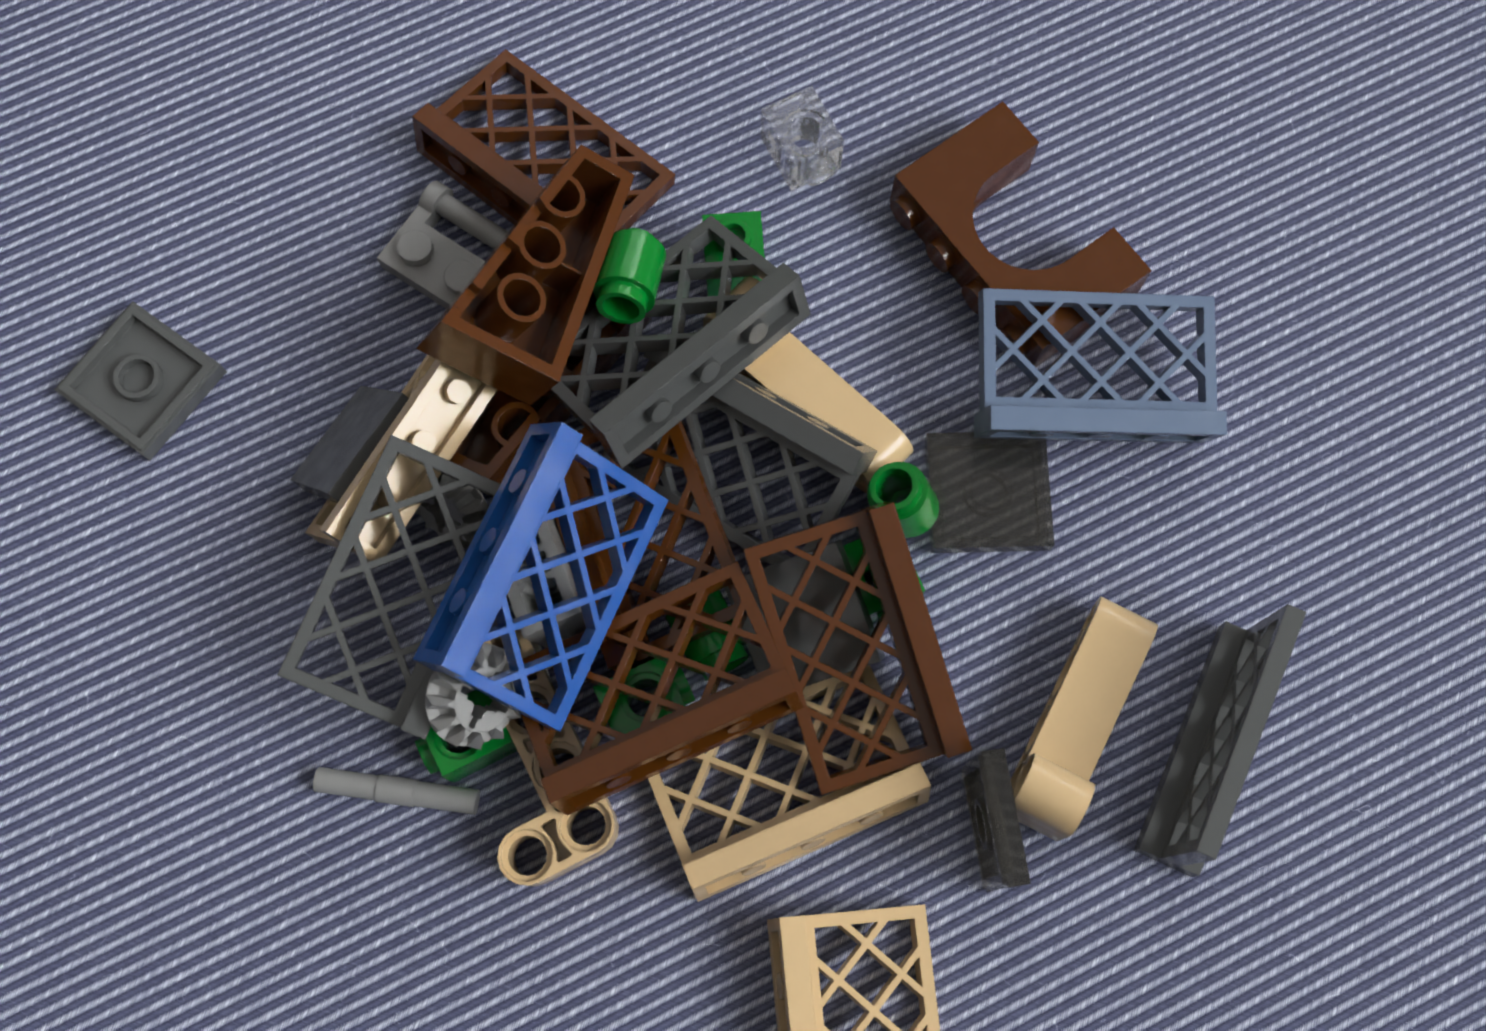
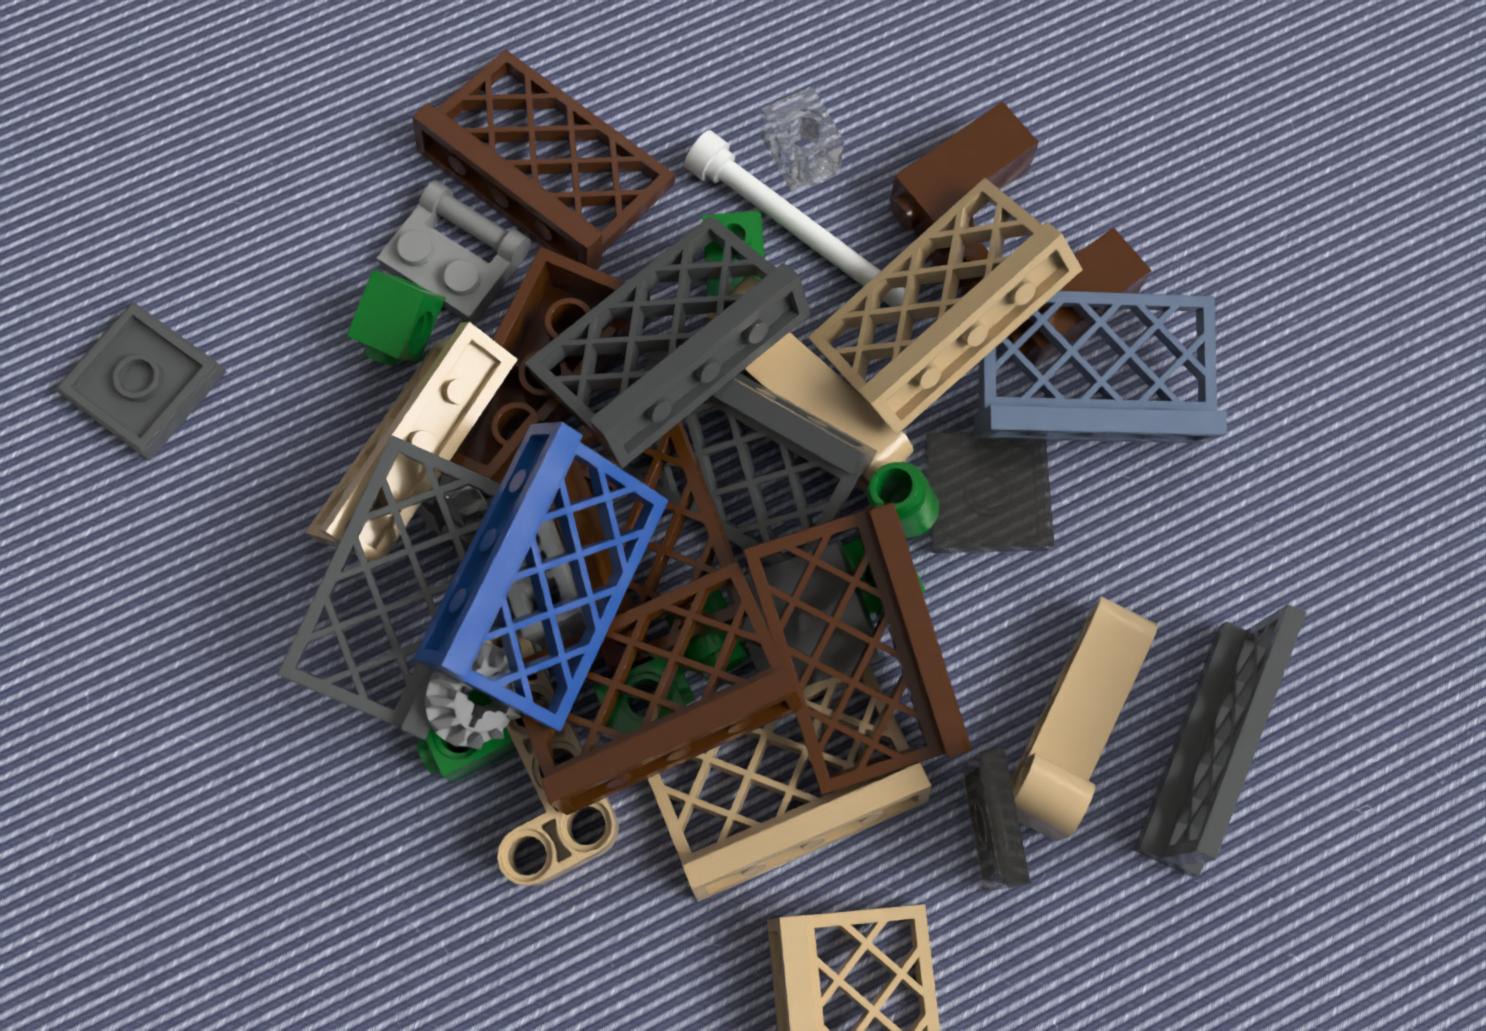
(348, 442): dark grey tile -> none
(395, 318): none -> green brick
(396, 790): light grey piece -> none
(531, 293): reddish brown wedge -> none
(629, 276): green brick -> none
(712, 160): none -> white piece
(966, 325): none -> tan fence

